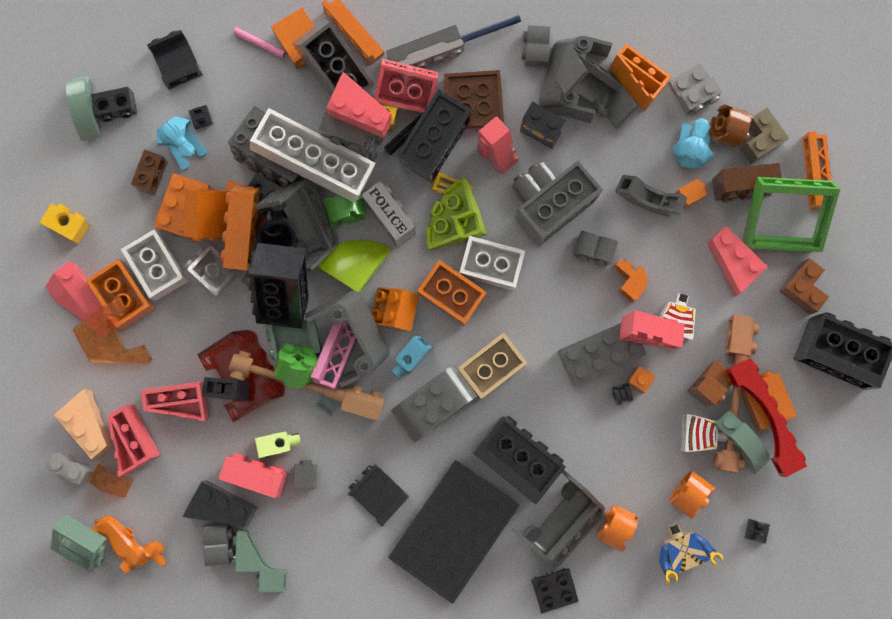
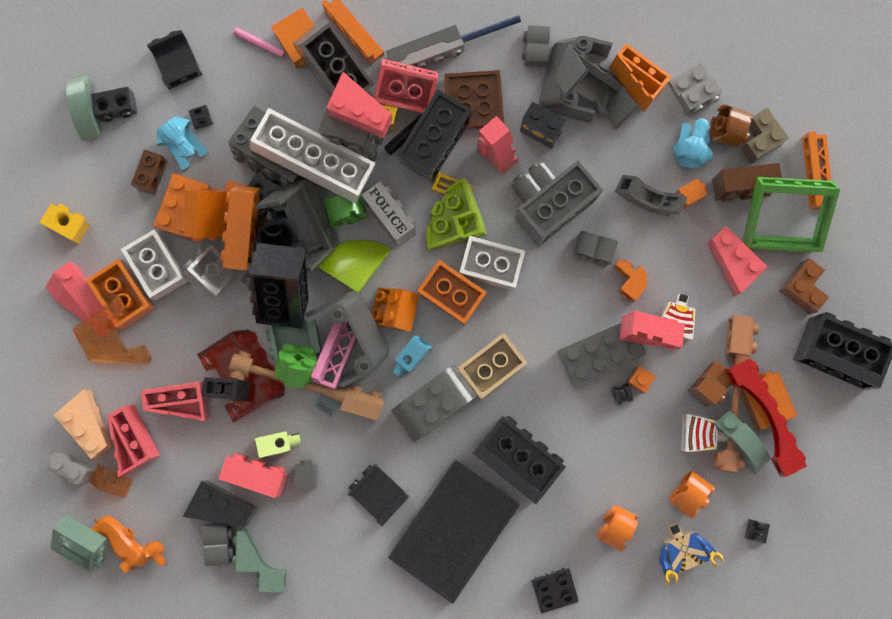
(566, 525): dark grey windscreen -> none

